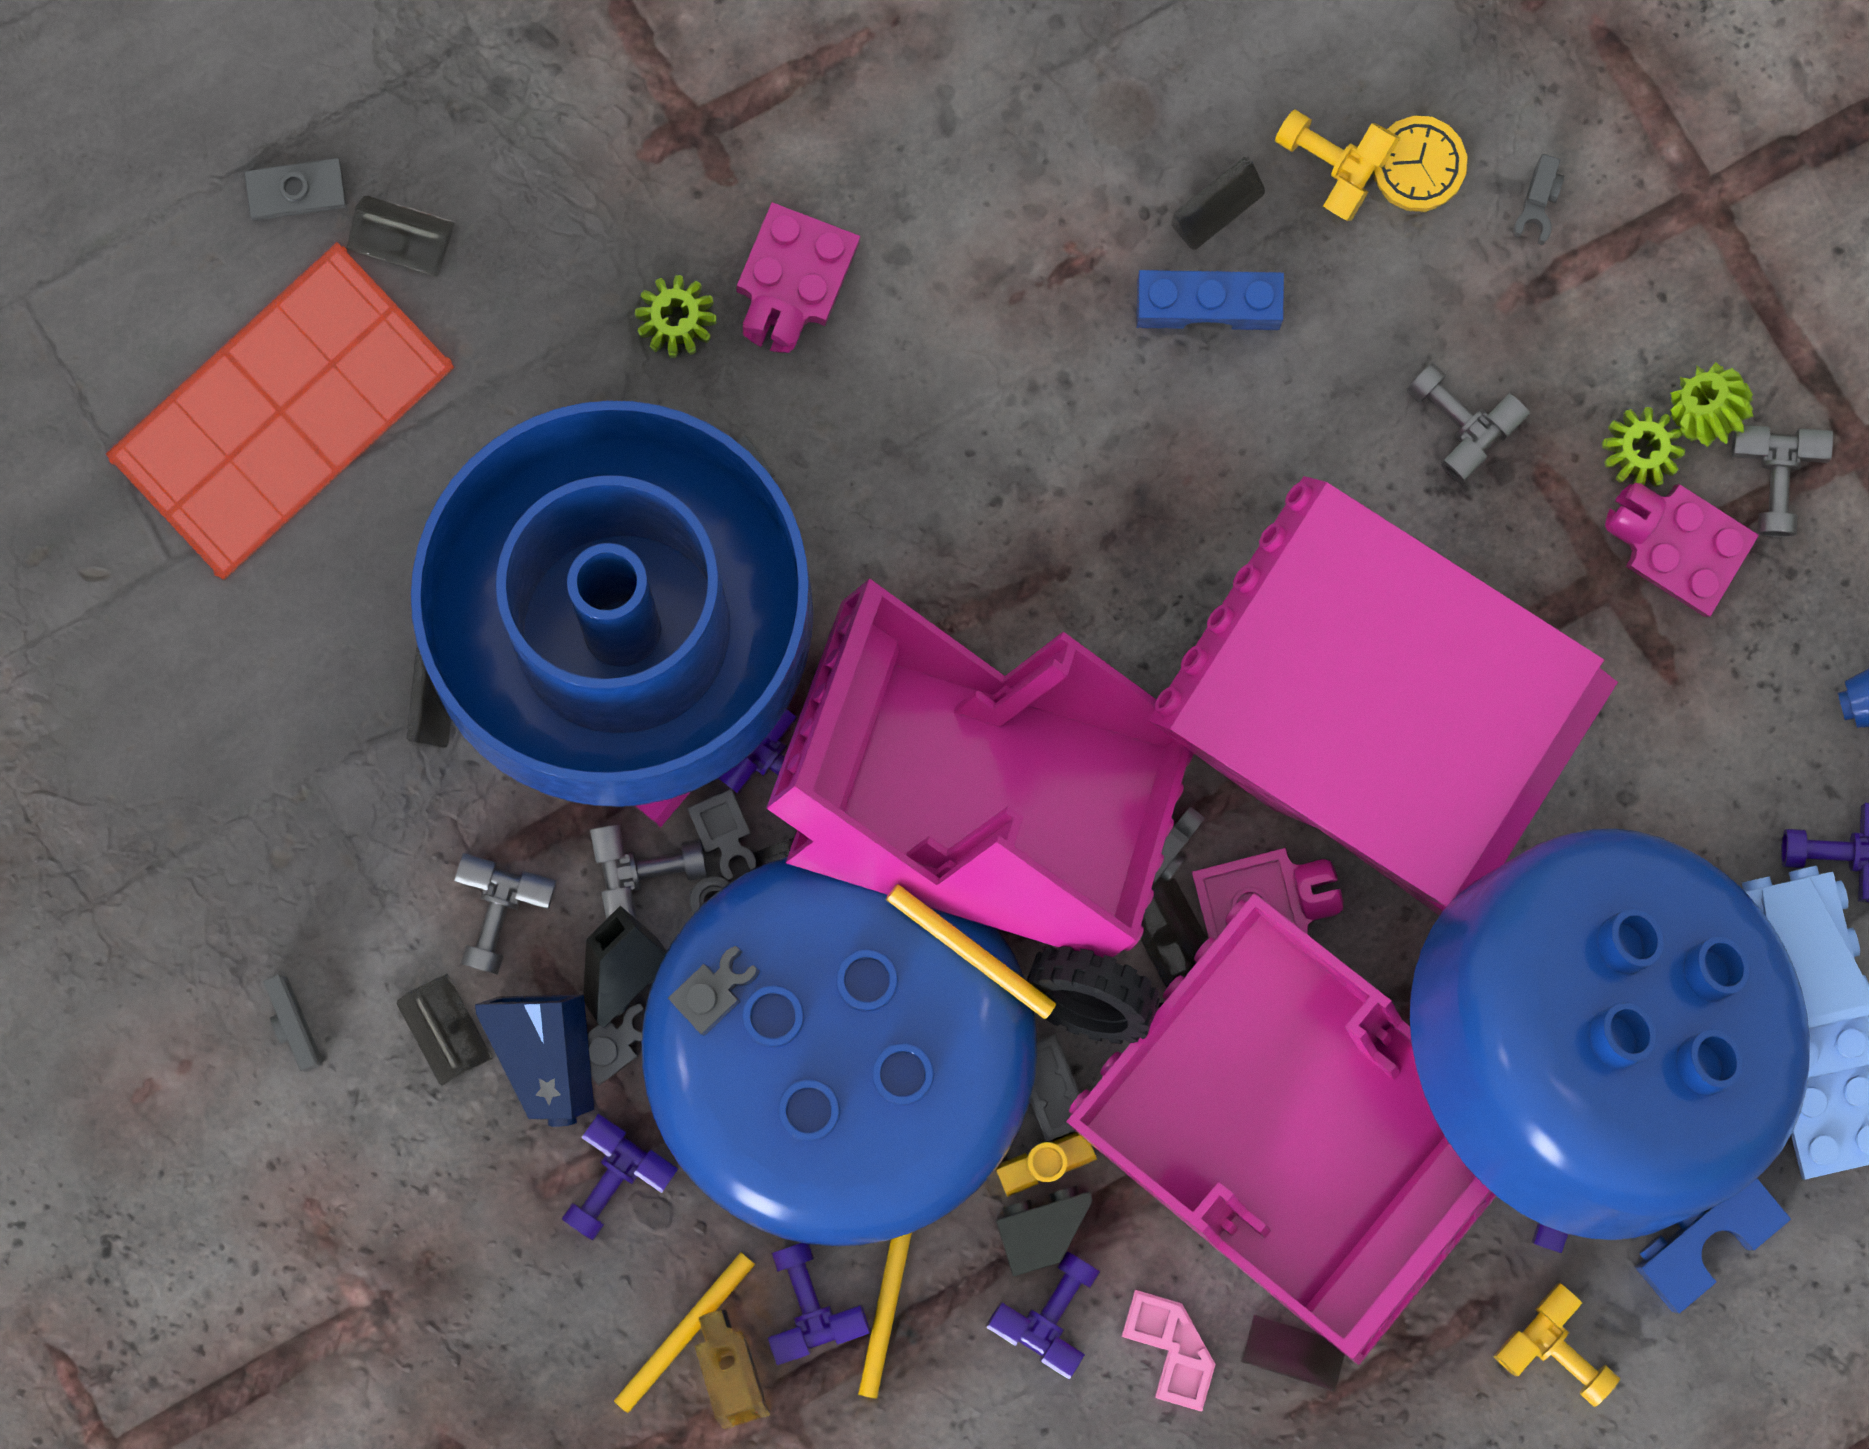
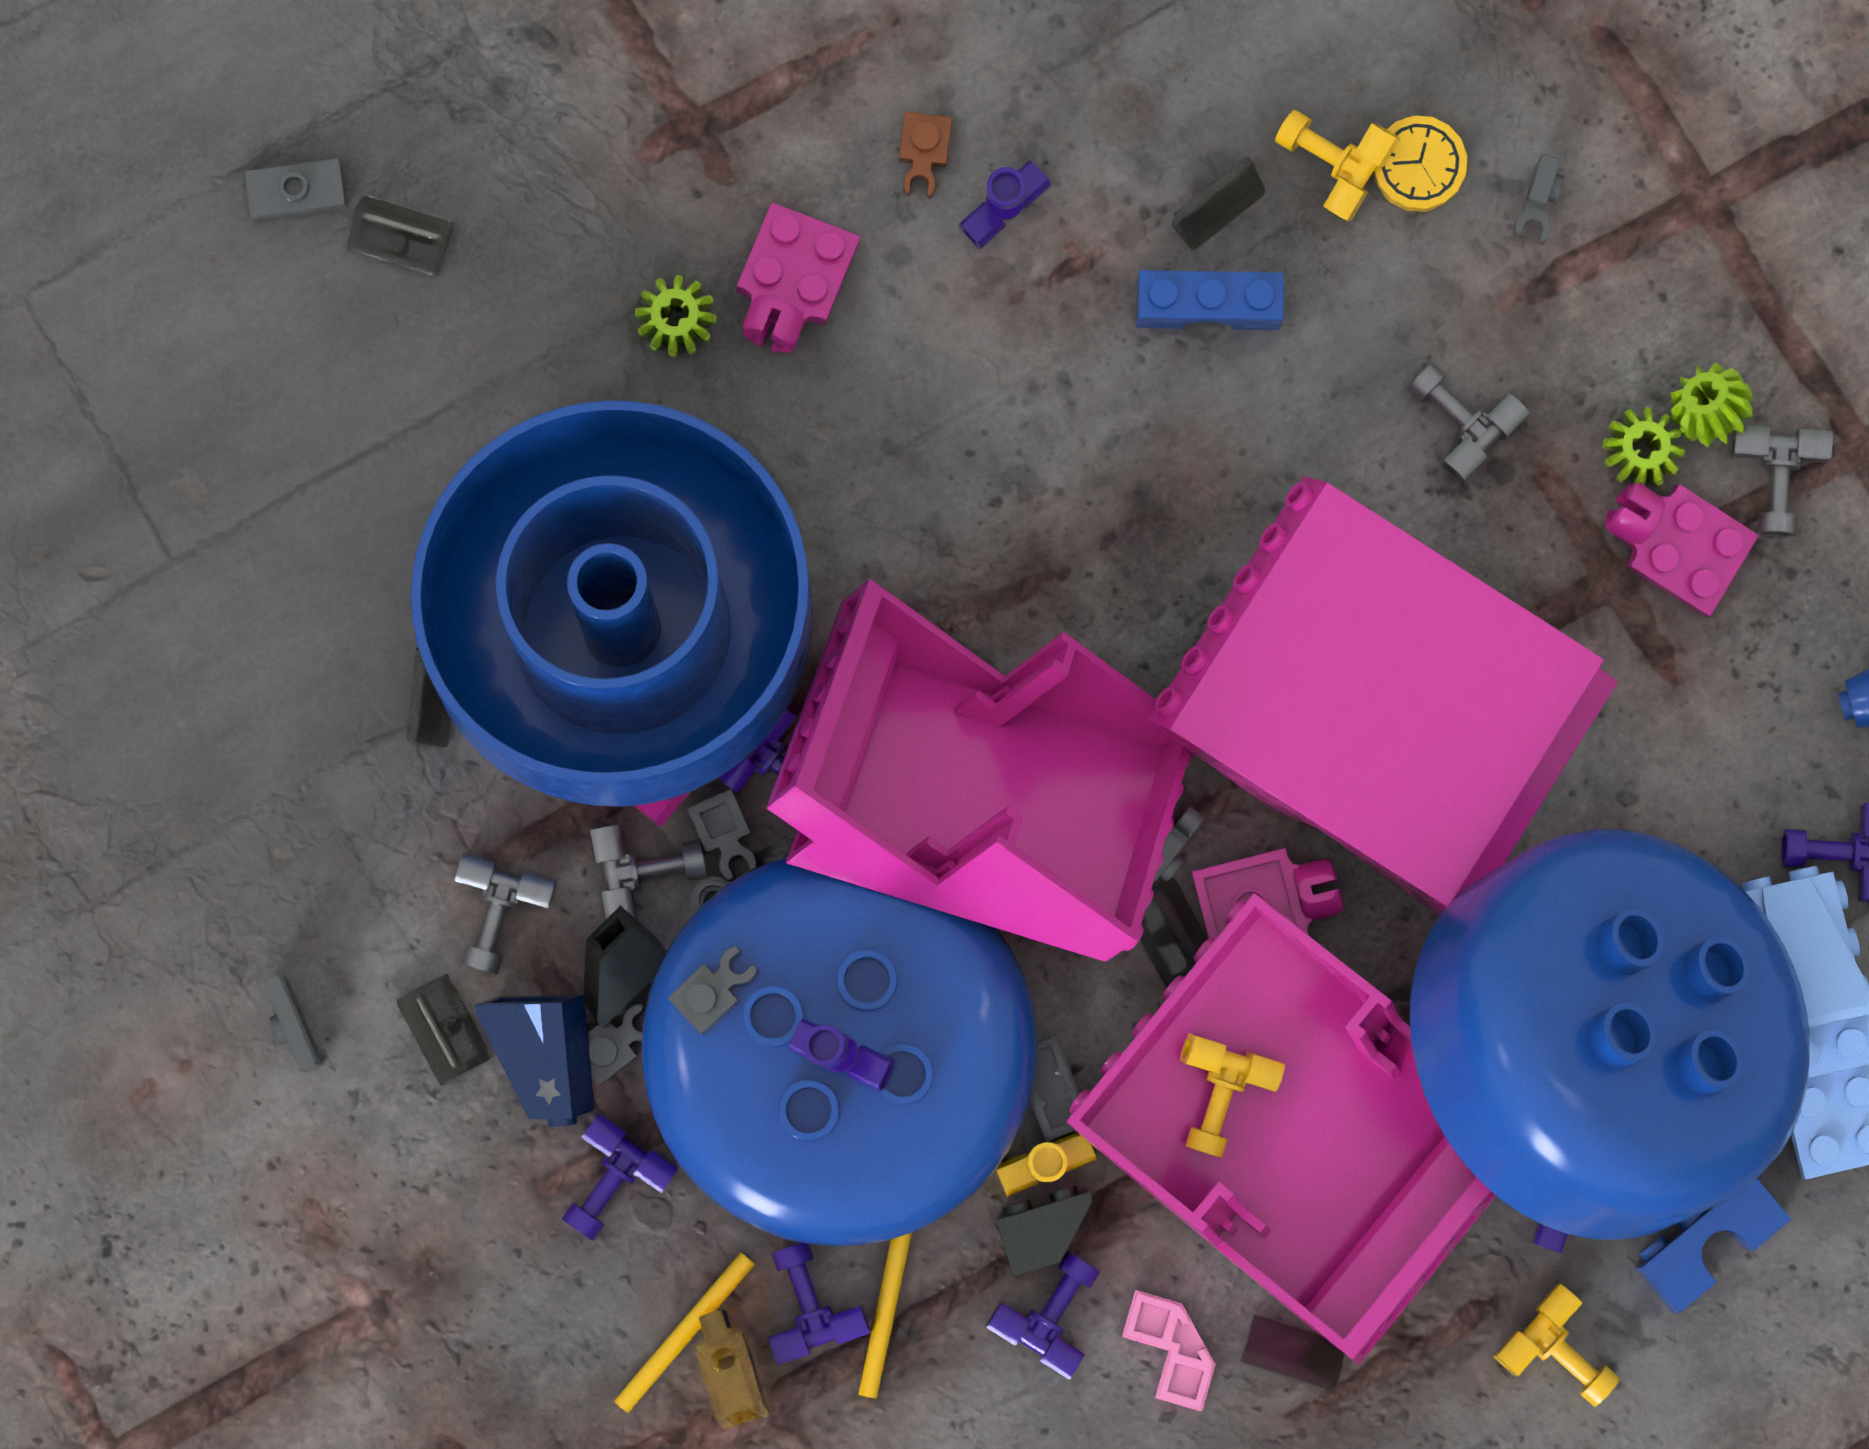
(280, 411): clear red piece -> none
(840, 1053): none -> dark purple bar
(924, 145): none -> dark orange plate
(971, 951): yellow bar -> none
(1006, 196): none -> dark purple bar
(1095, 994): black tyre -> none
(1229, 1073): none -> yellow bar

